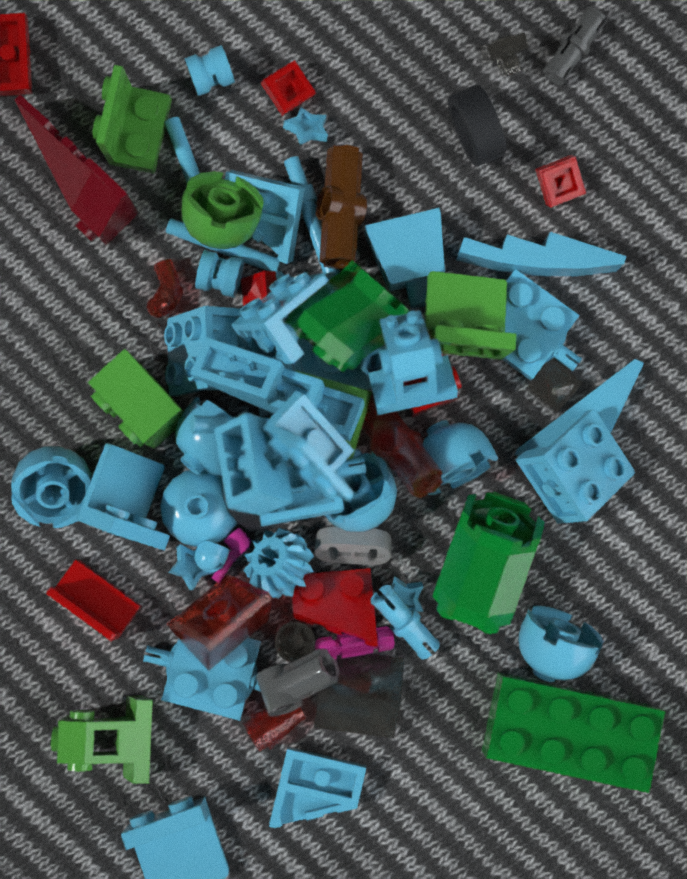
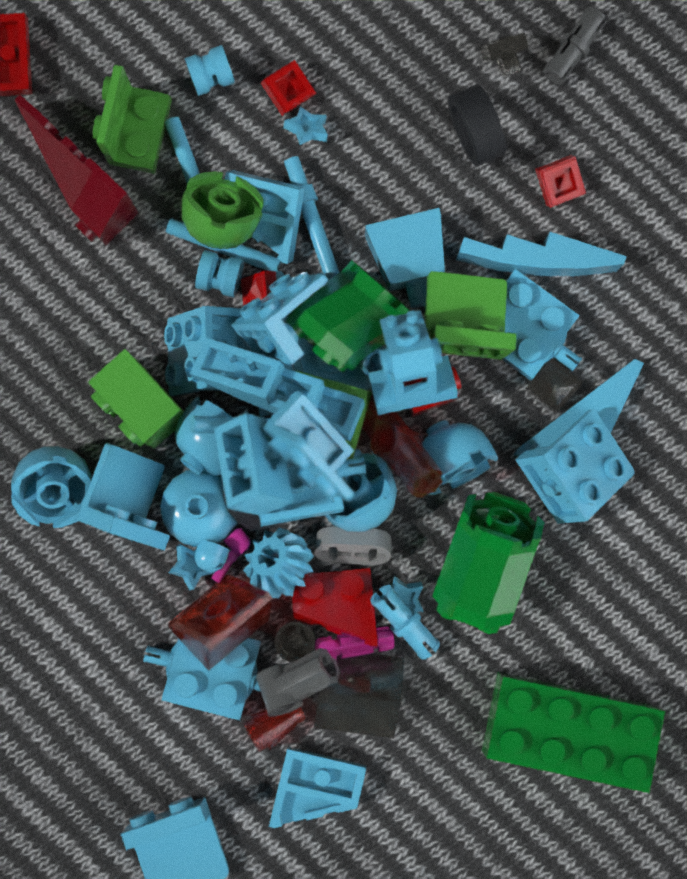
(75, 740): bright green tile -> none
(95, 600): red panel -> none
(169, 291): clear red arm -> none
(341, 206): reddish brown piece -> none
(557, 646): medium azure cylinder -> none

